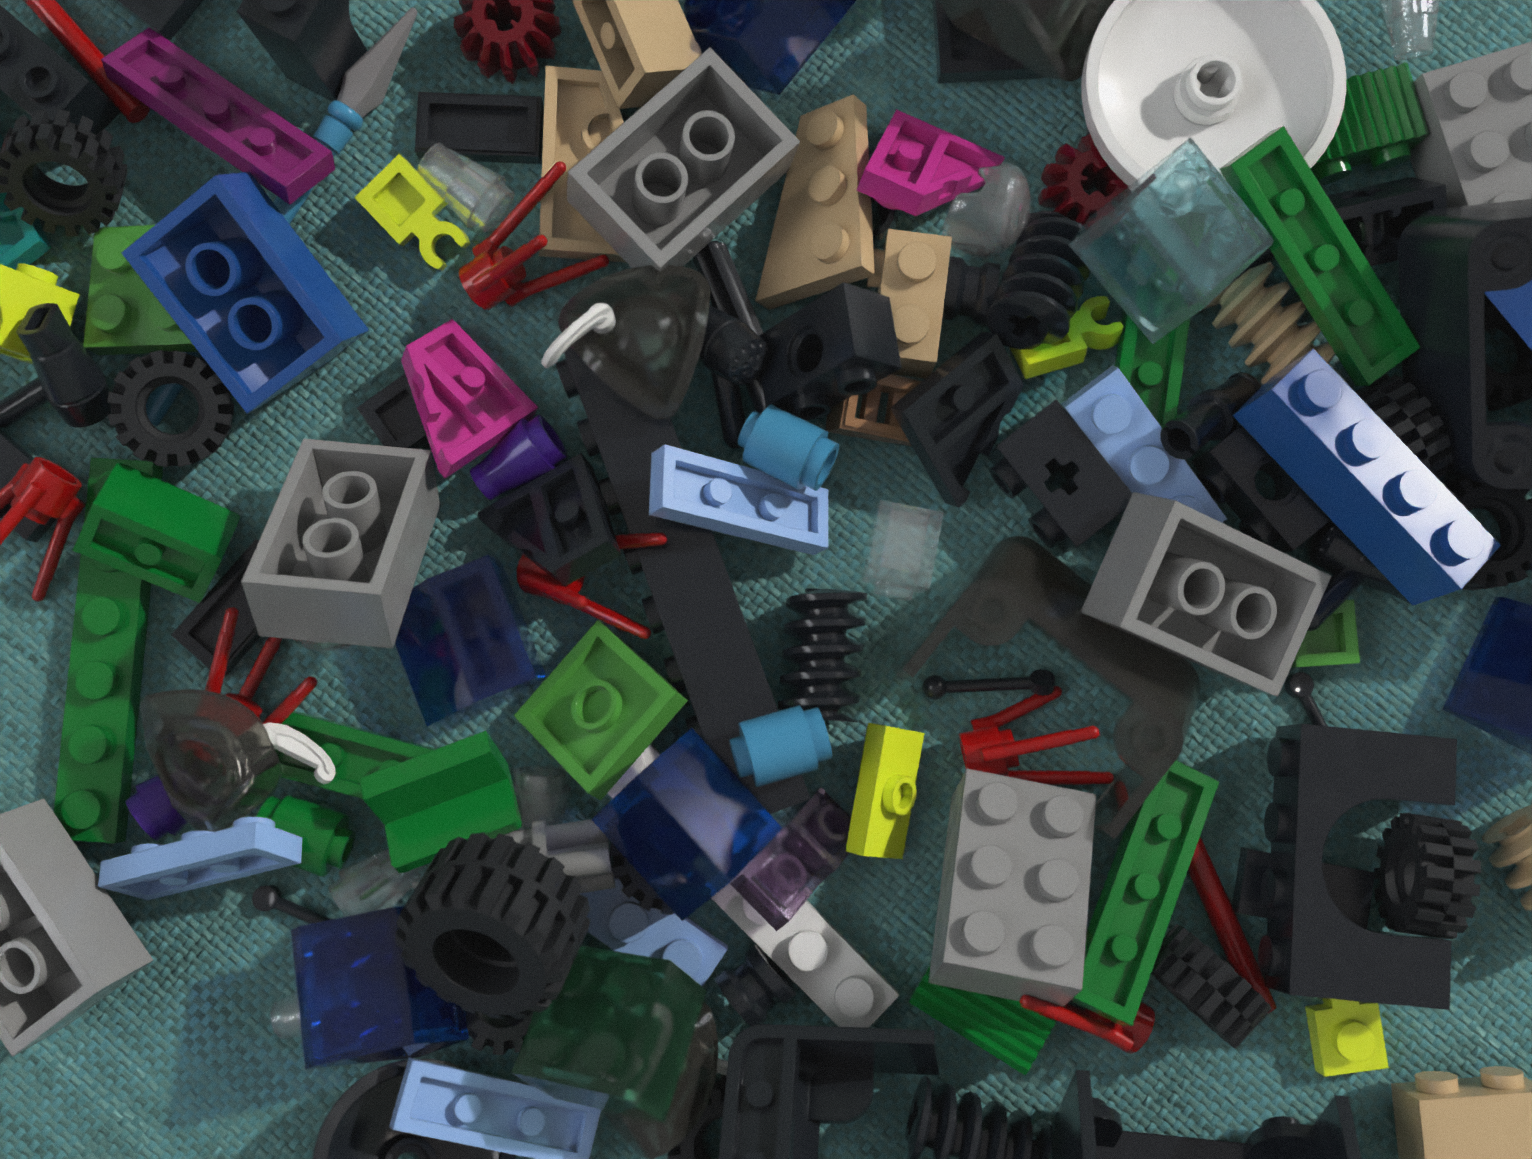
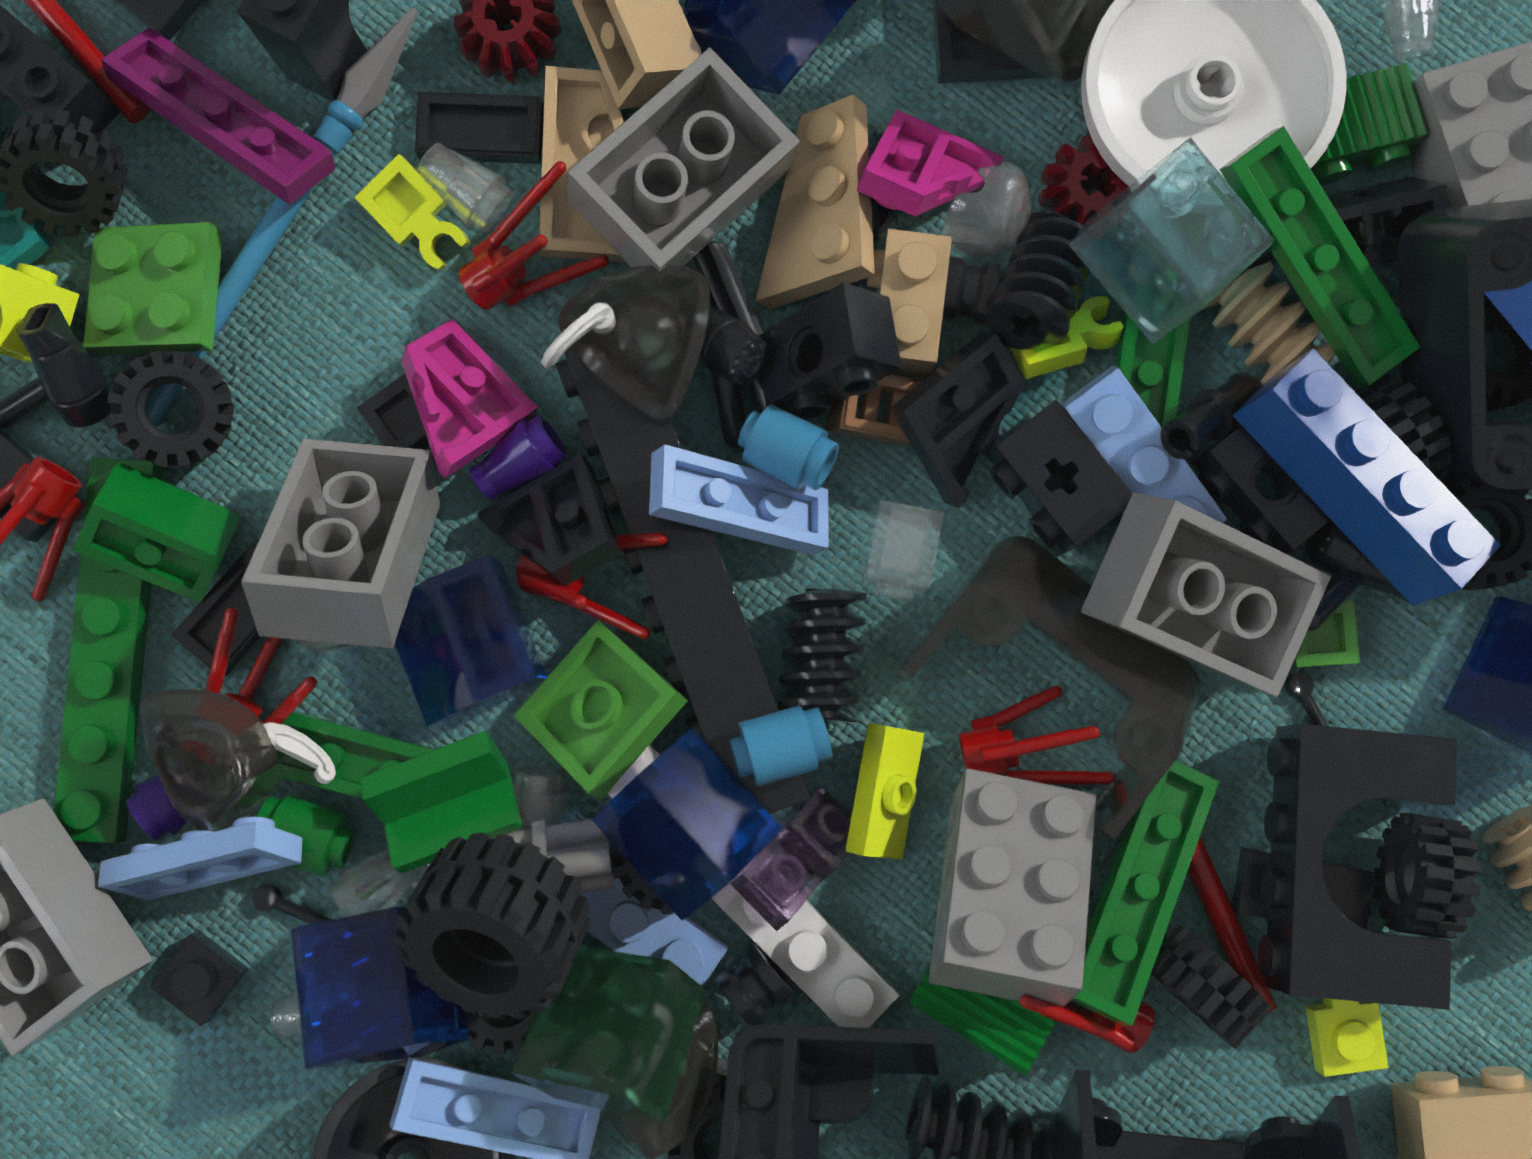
(199, 978): none -> black plate
(244, 289): blue slope -> none
(1040, 683): black hinge -> none

